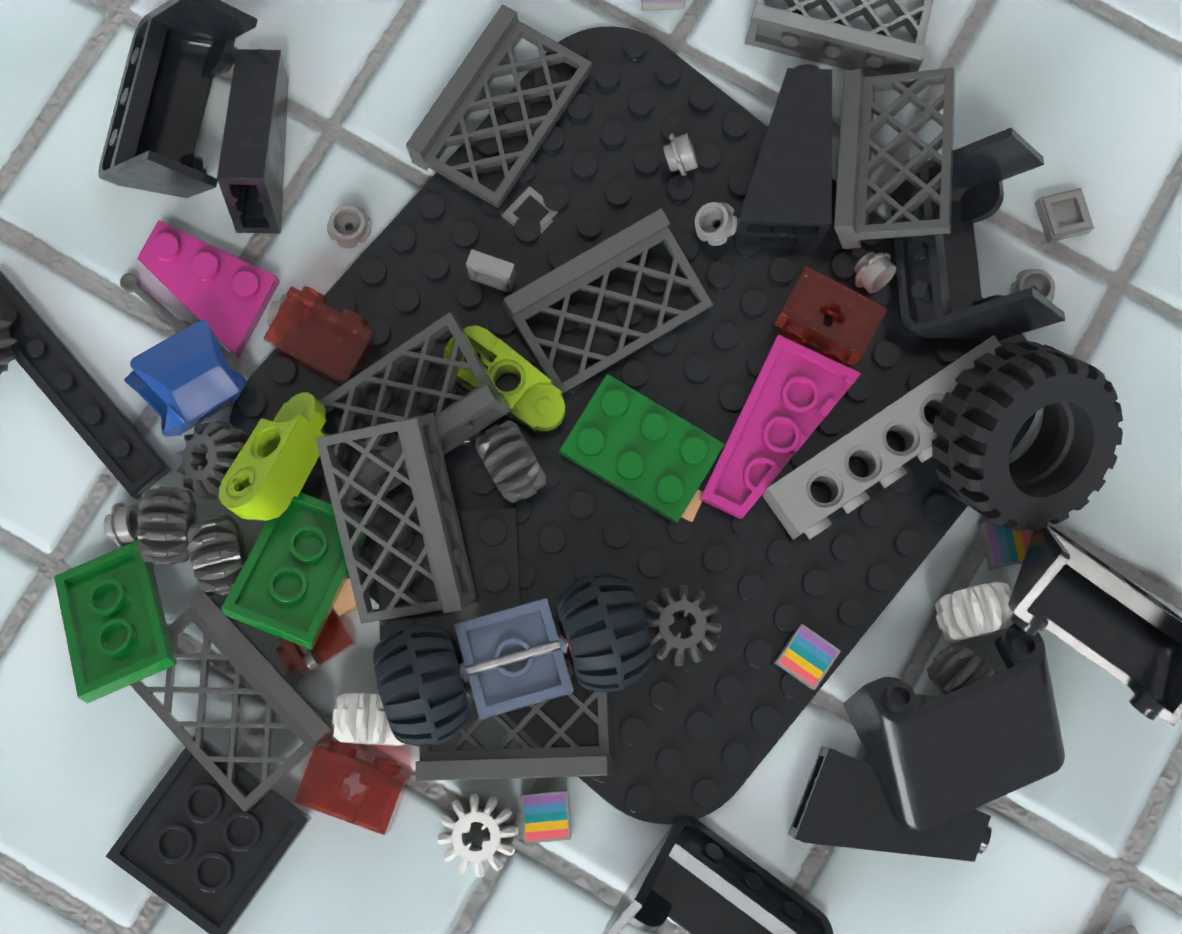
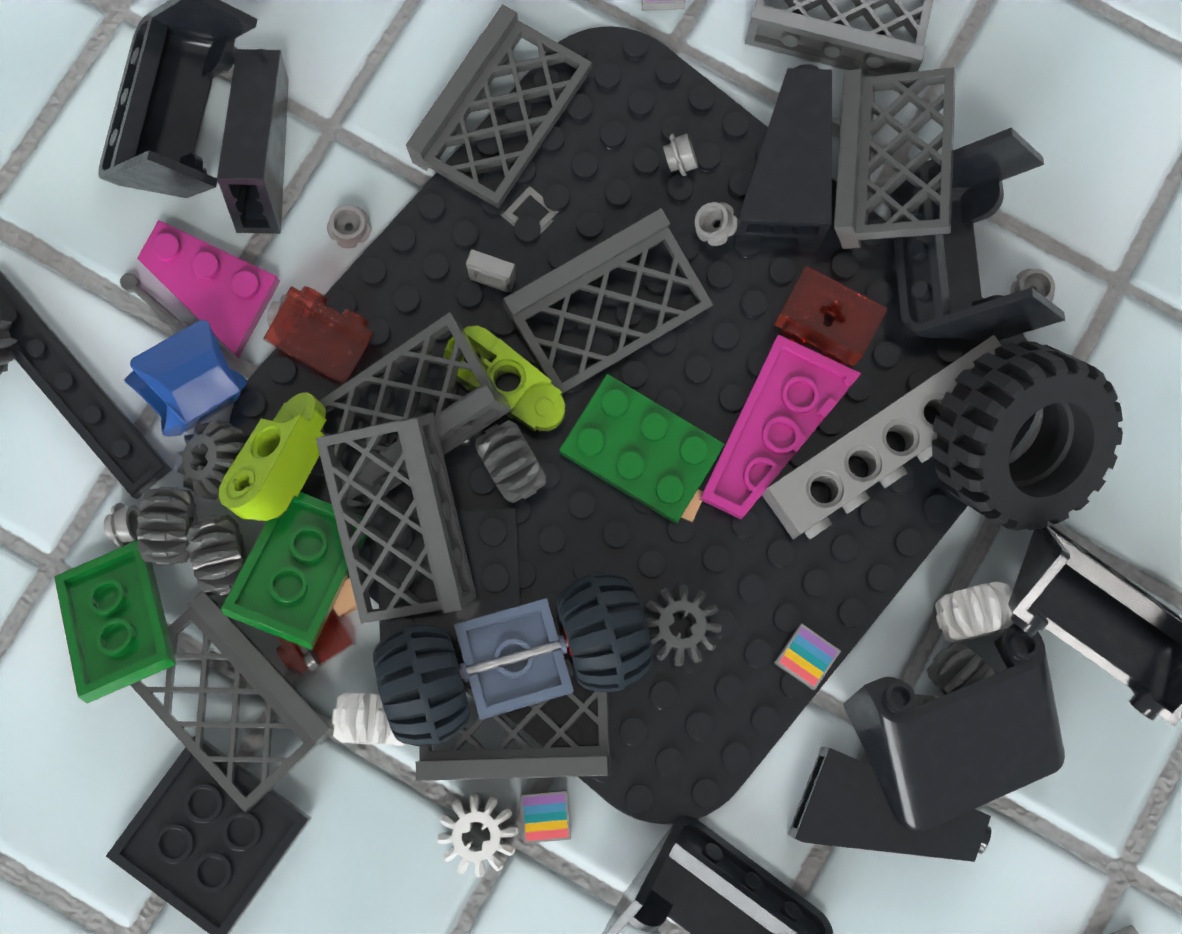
(326, 792): clear red brick -> none
(874, 271): light grey plate -> none
(1003, 545): tile -> none
(1064, 215): light grey tile -> none

